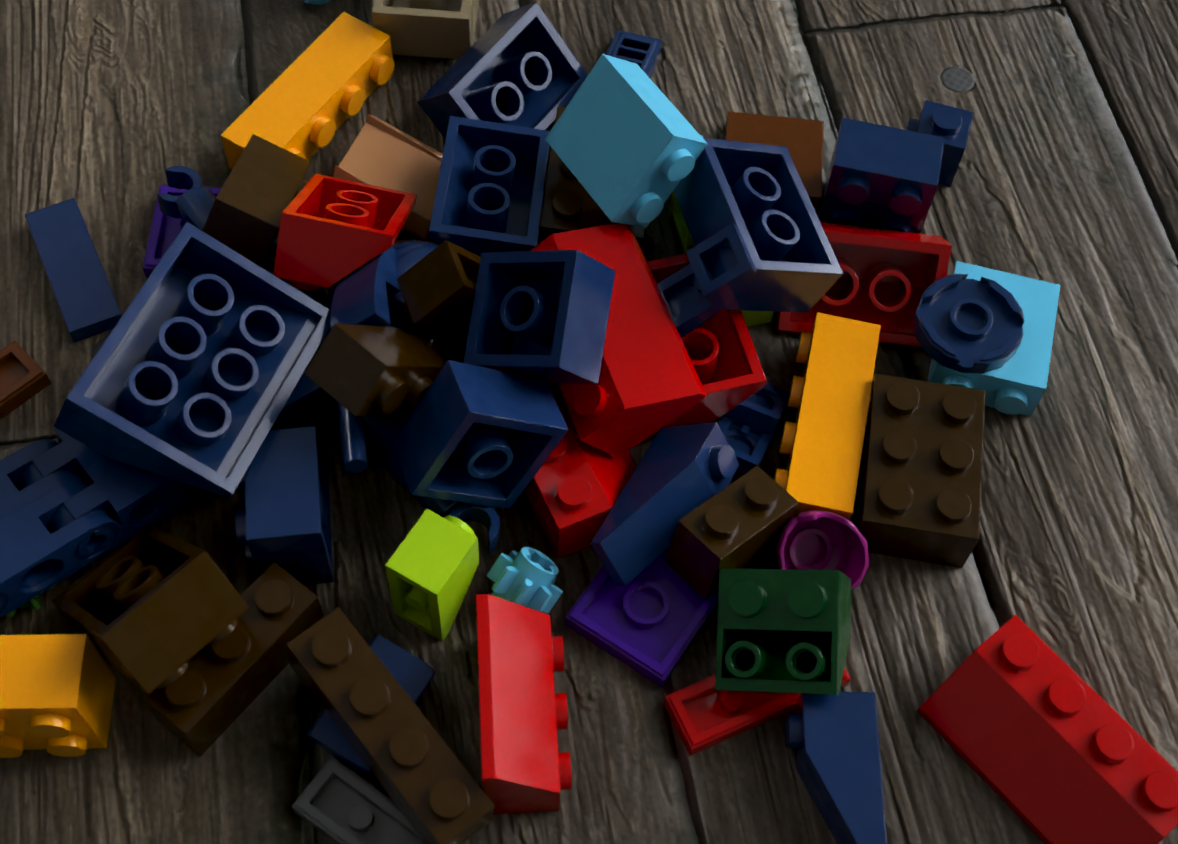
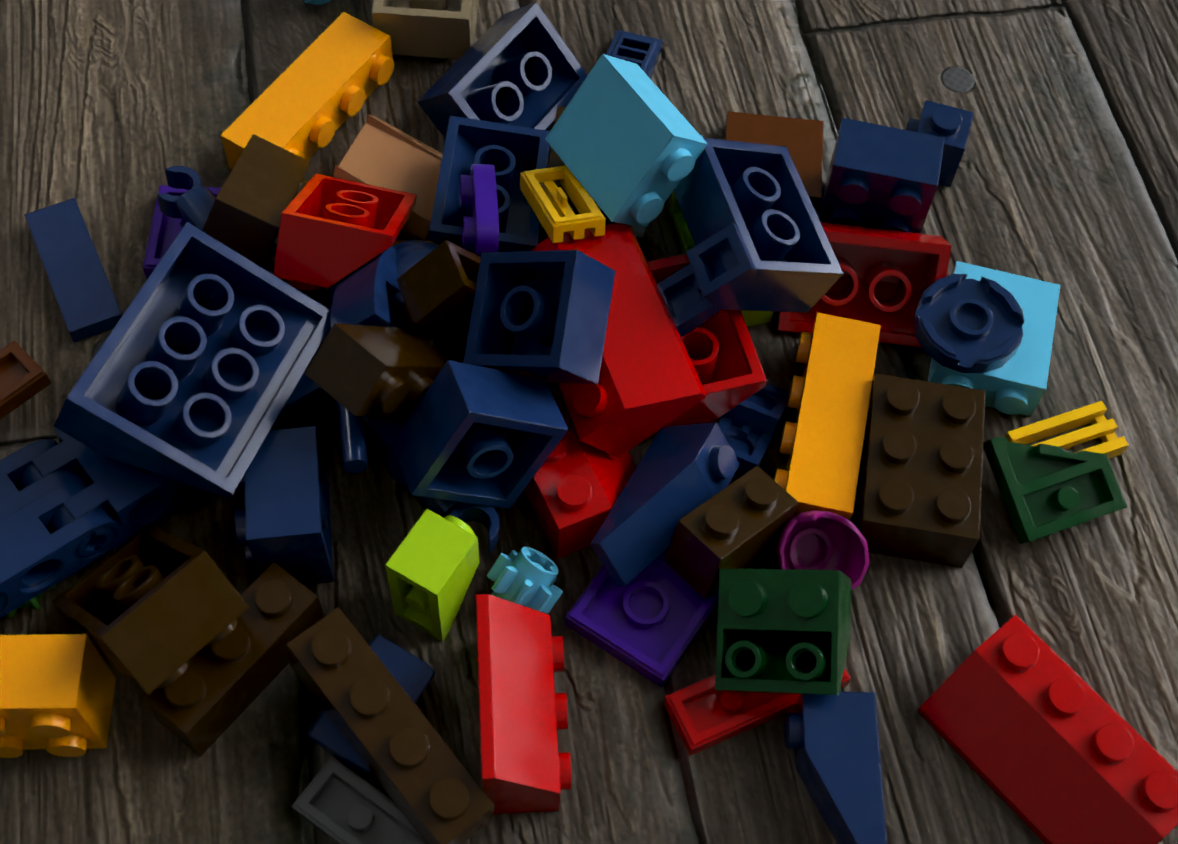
(479, 194): none -> dark purple plate
(552, 206): none -> yellow tile
(1051, 487): none -> dark green wing
(1070, 420): none -> yellow tile

